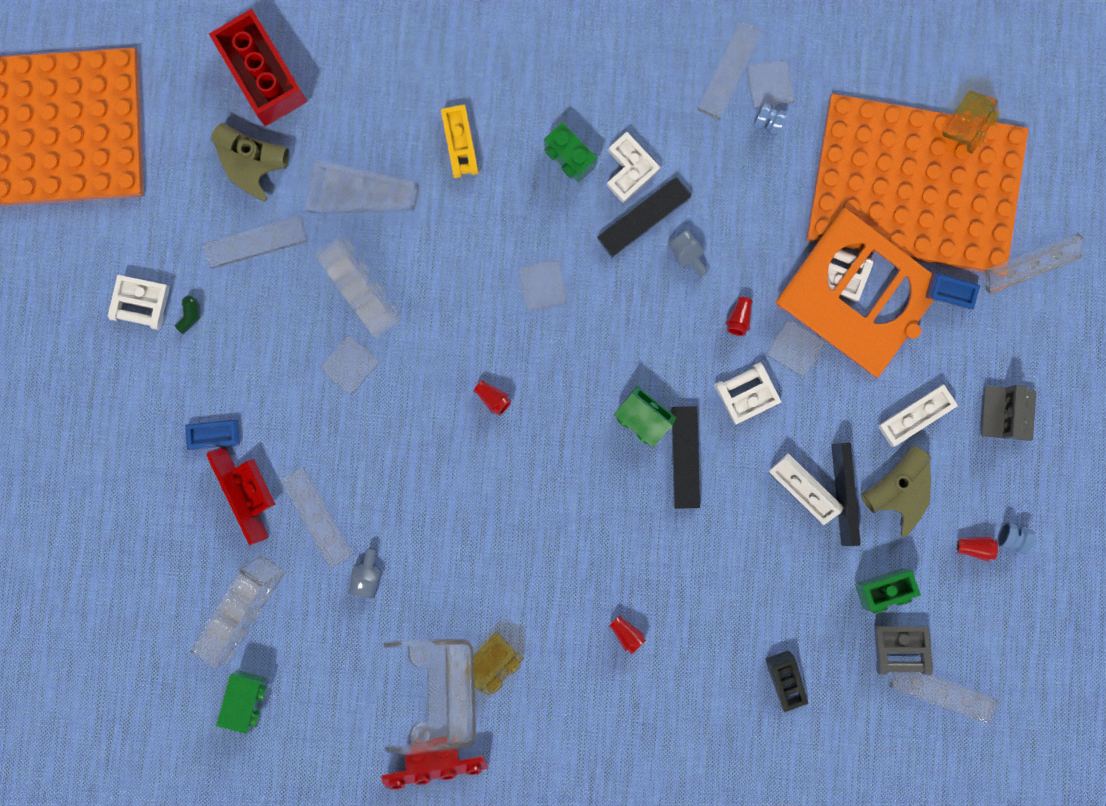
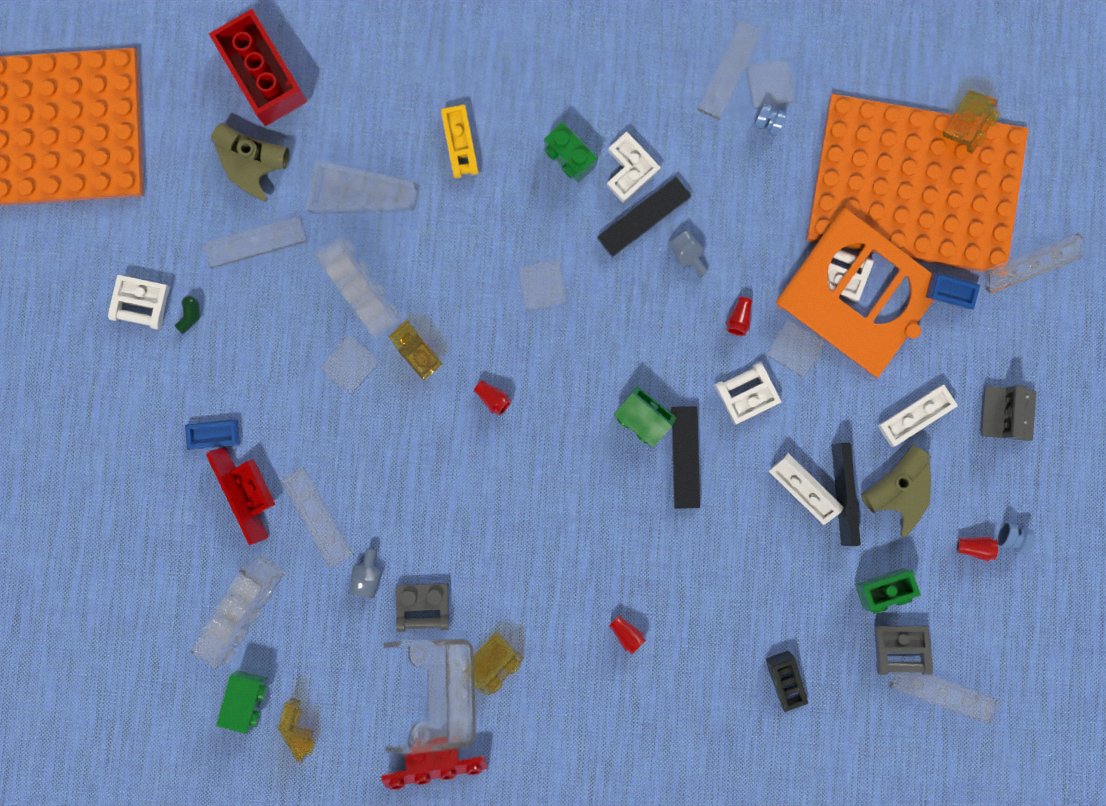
(297, 738): none -> clear yellow slope
(415, 350): none -> clear yellow slope
(421, 598): none -> dark grey plate

